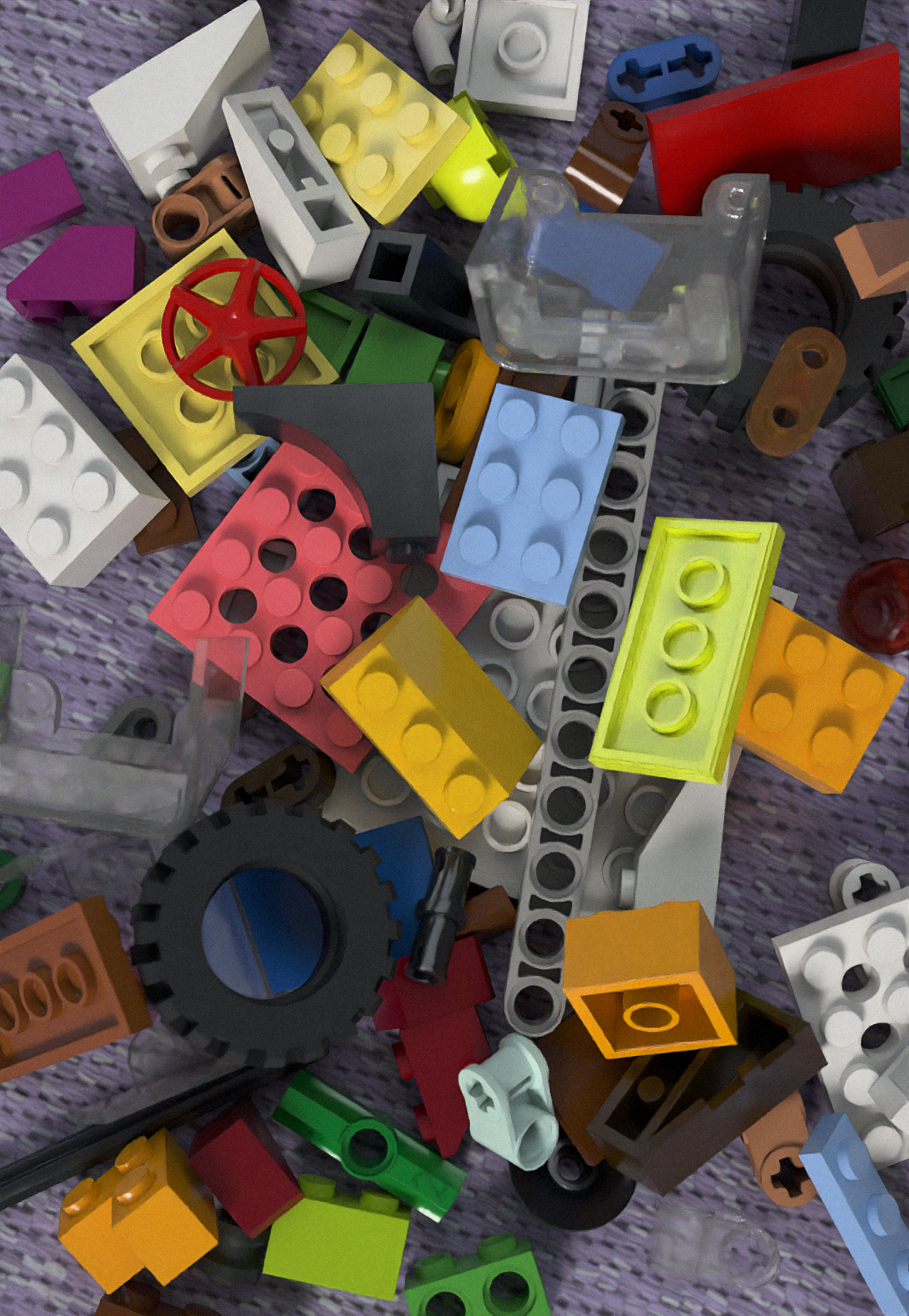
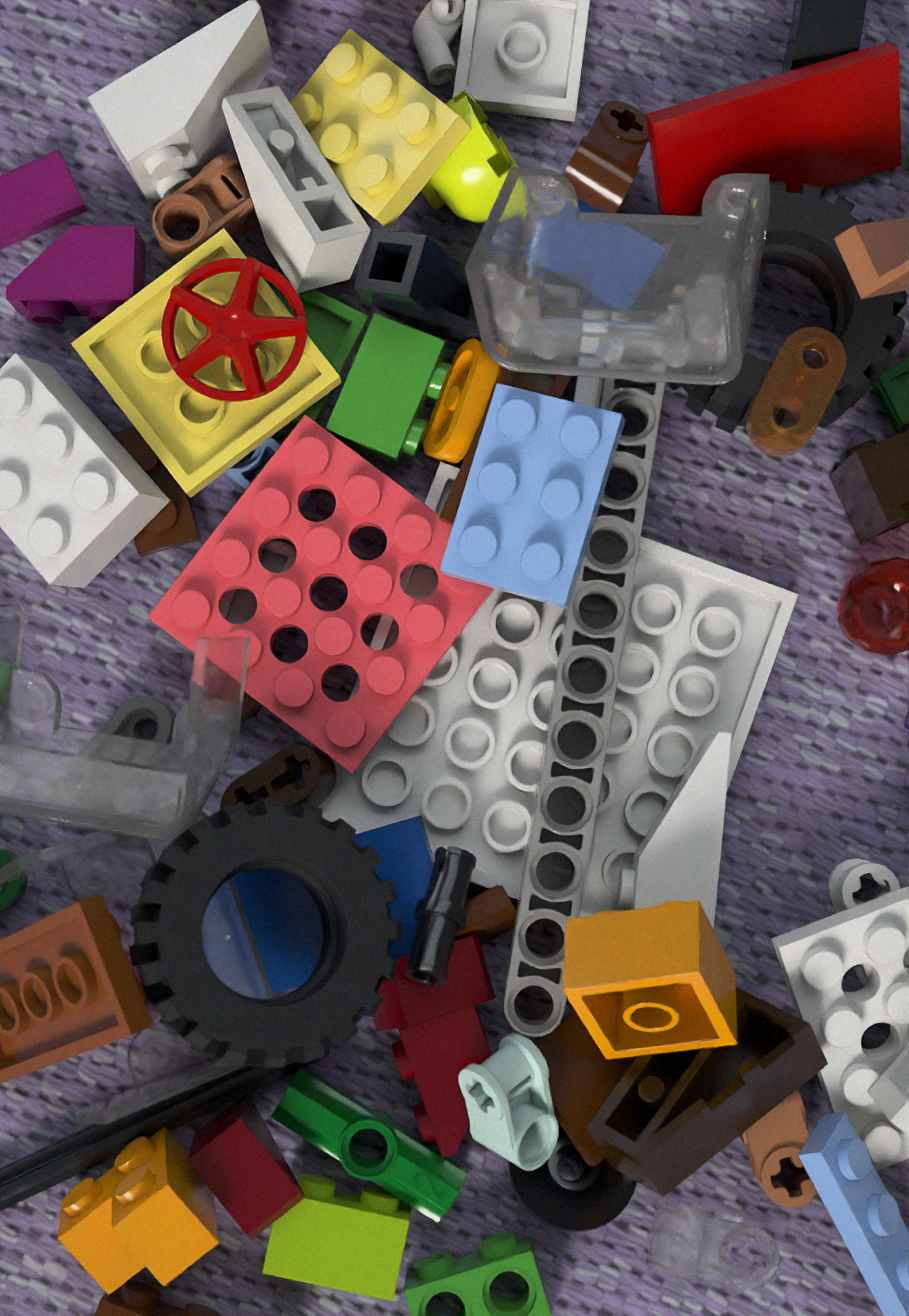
(236, 1254): pearl dark grey wheel -> none
(373, 440): black arch -> none
(434, 717): yellow slope -> none
(659, 60): blue beam -> none
(688, 648): neon yellow tile -> none
(812, 701): light orange brick -> none

